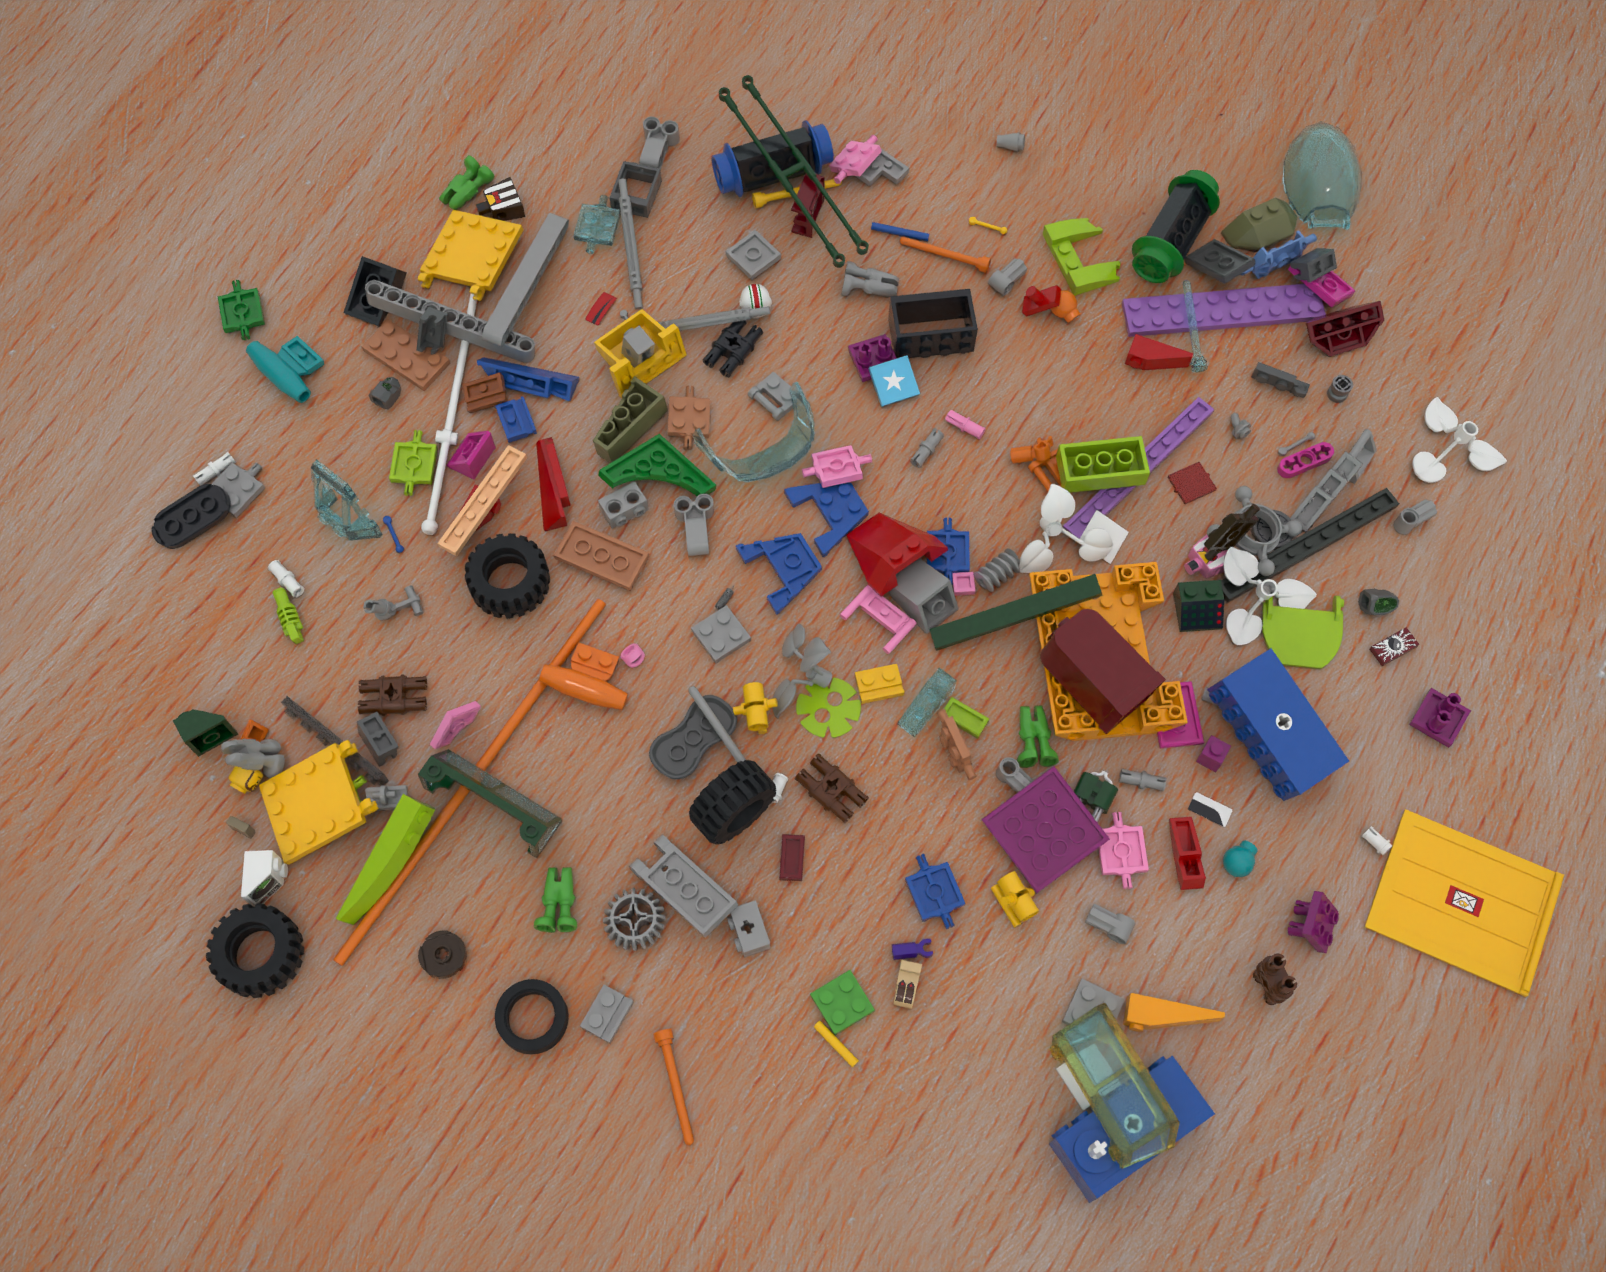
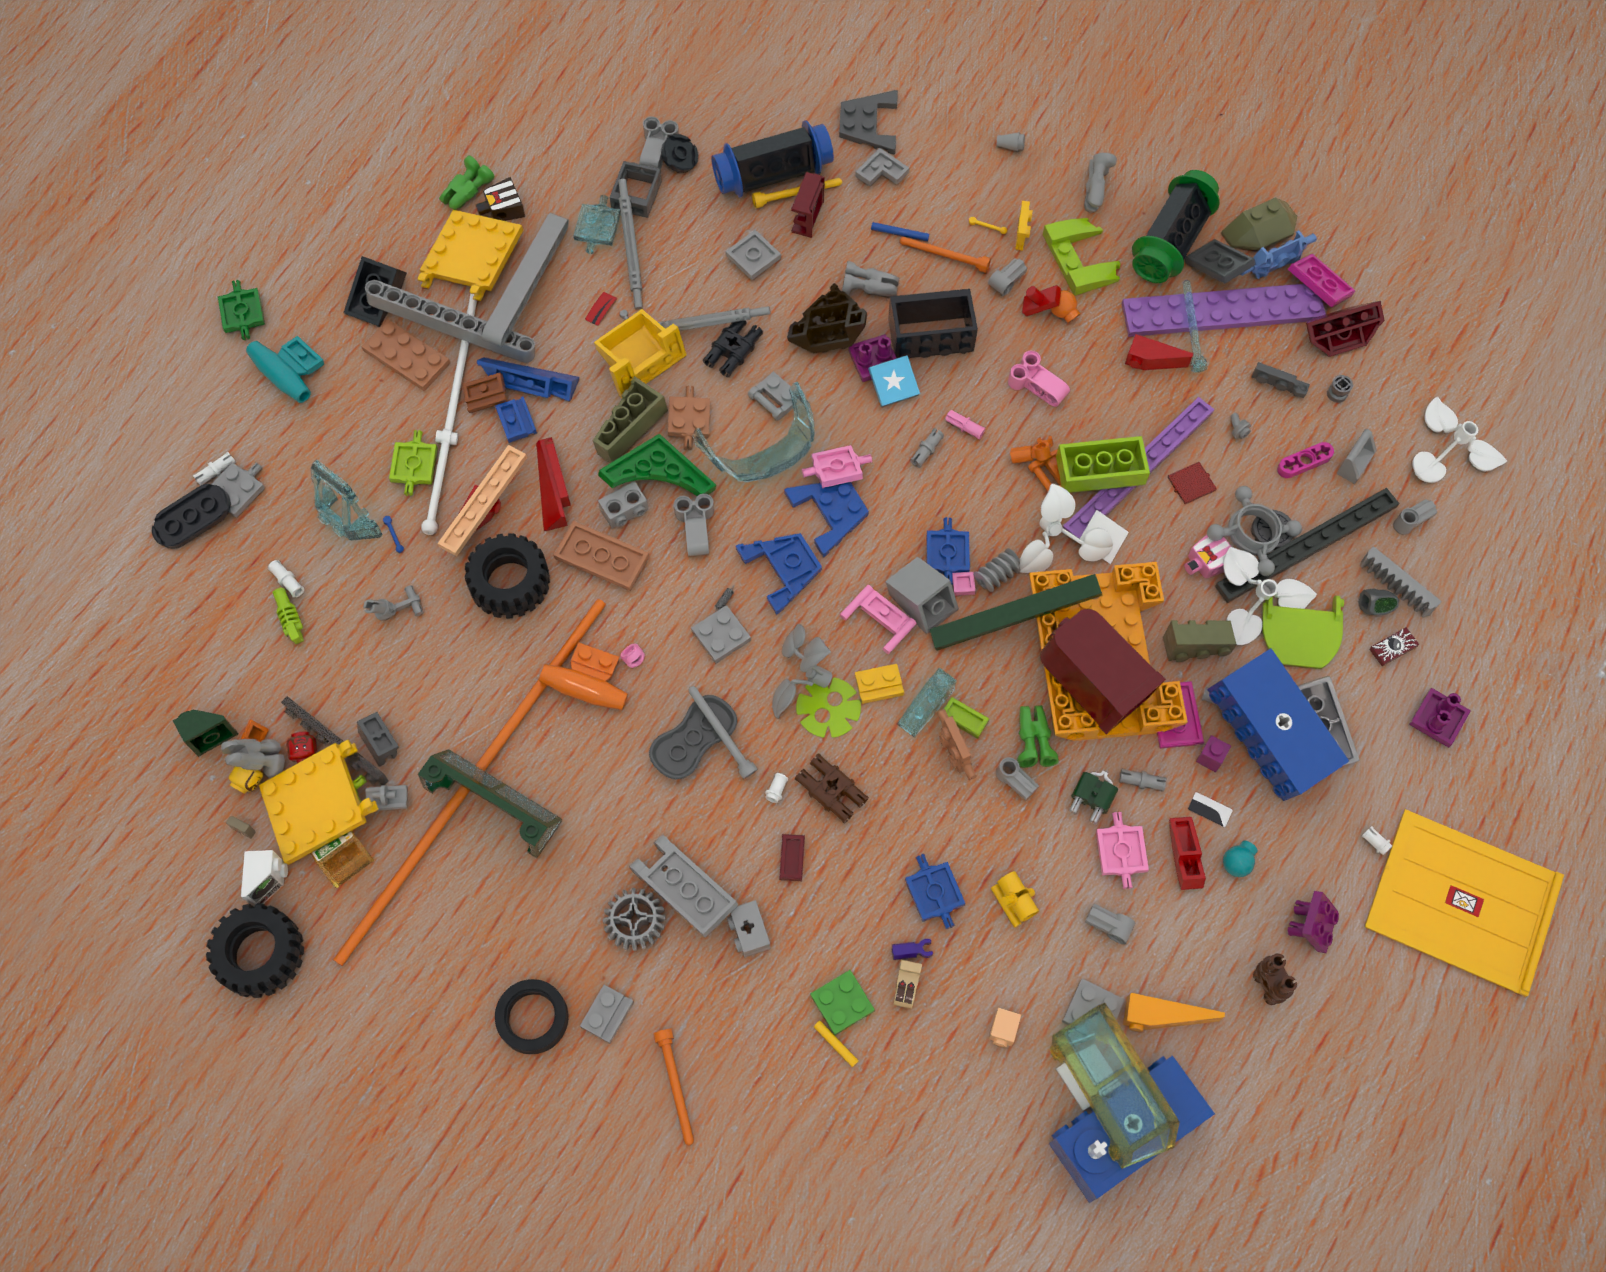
(301, 746): none -> red head
(342, 858): none -> clear yellow slope
(385, 393): dark grey rock -> none
(386, 688): reddish brown pin -> none
(387, 857): lime wedge -> none
(431, 948): dark brown plate -> none
(432, 330): dark grey hinge -> none
(453, 723): bright pink tile -> none
(472, 454): dark pink slope -> none
(555, 893): bright green piece -> none
(637, 346): light grey brick -> none
(679, 153): none -> black tile
(732, 802): black tyre -> none
(755, 297): white helmet -> none
(755, 707): yellow pin -> none
(801, 165): dark green bar -> none
(829, 323): none -> dark brown wedge
(855, 158): bright pink plate -> none
(859, 120): none -> dark grey wing
(887, 547): red wedge -> none
(1004, 1028): none -> light nougat brick
(1023, 230): none -> yellow plate
(1038, 379): none -> bright pink piece
(1045, 829): magenta tile -> none
(1095, 186): none -> light grey piece
(1198, 640): none -> olive wedge
(1199, 605): slope -> none
(1230, 531): dark brown plate -> none
(1282, 451): light grey hinge -> none
(1315, 264): dark grey hinge -> none
(1322, 176): clear light blue windscreen -> none
(1325, 702): none -> light grey wedge
(1326, 490): light grey slope -> none
(1401, 581): none -> light grey gear

